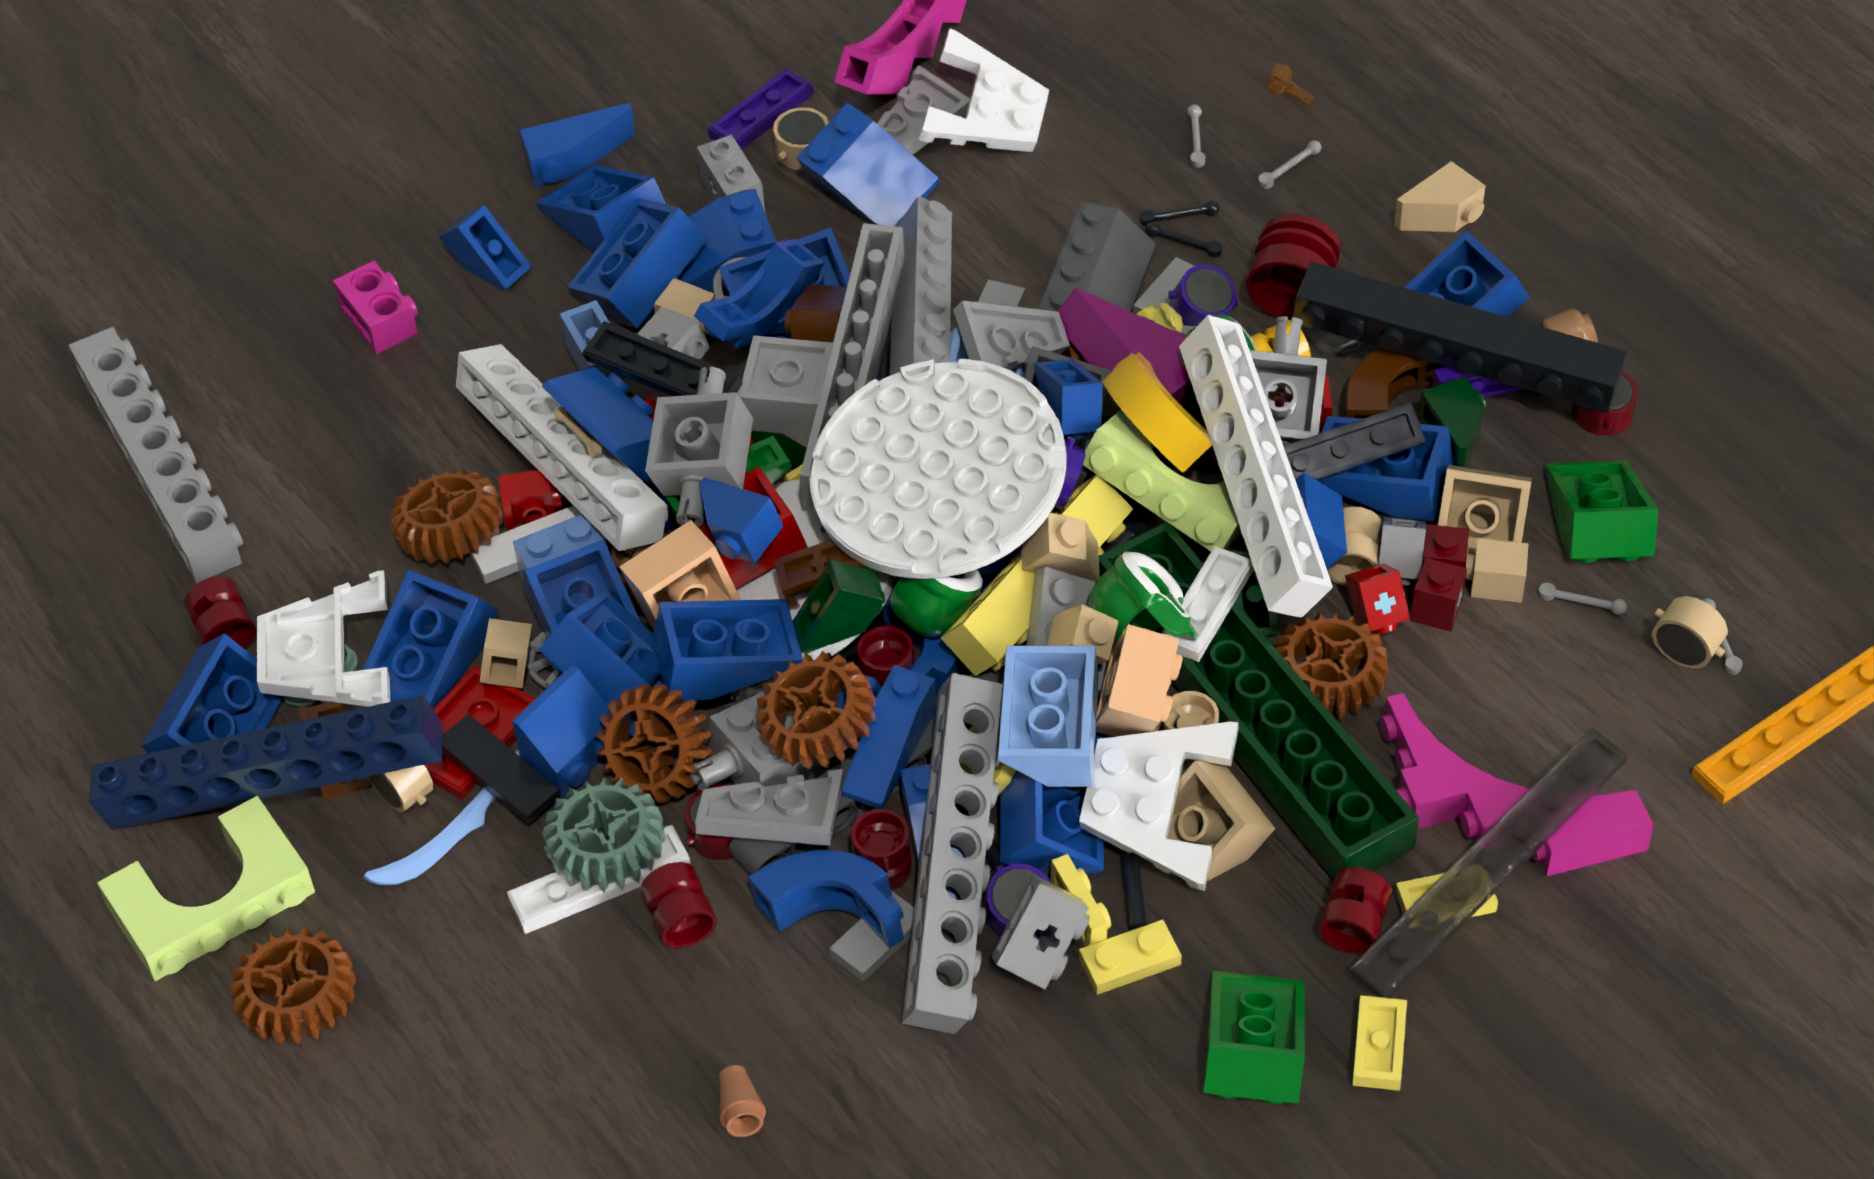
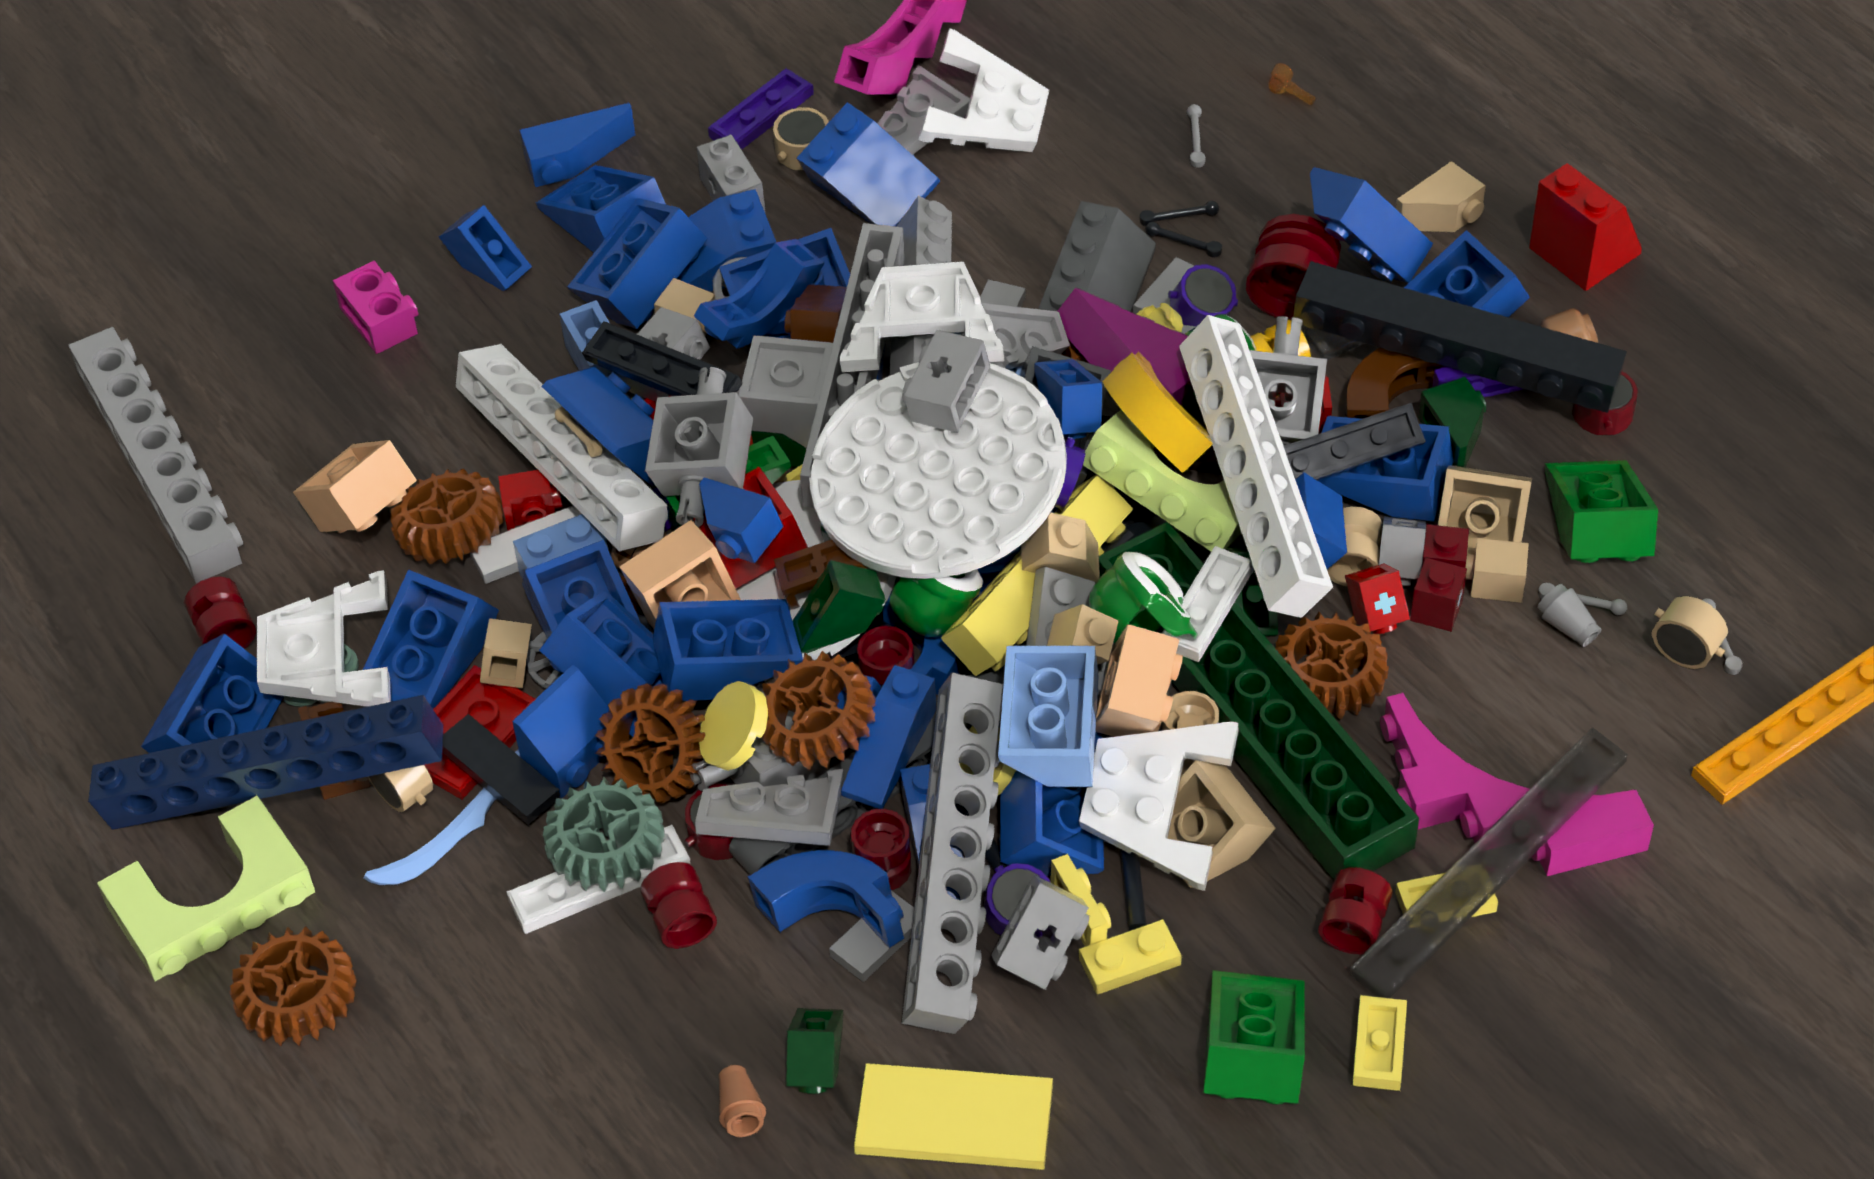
(355, 487): none -> light nougat brick
(732, 725): none -> light yellow tile
(814, 1049): none -> dark green slope
(919, 303): none -> white wing
(946, 380): none -> light grey brick
(954, 1116): none -> light yellow tile
(1266, 179): light grey hinge -> none
(1369, 225): none -> blue slope
(1568, 614): none -> light grey cone
(1581, 228): none -> red slope

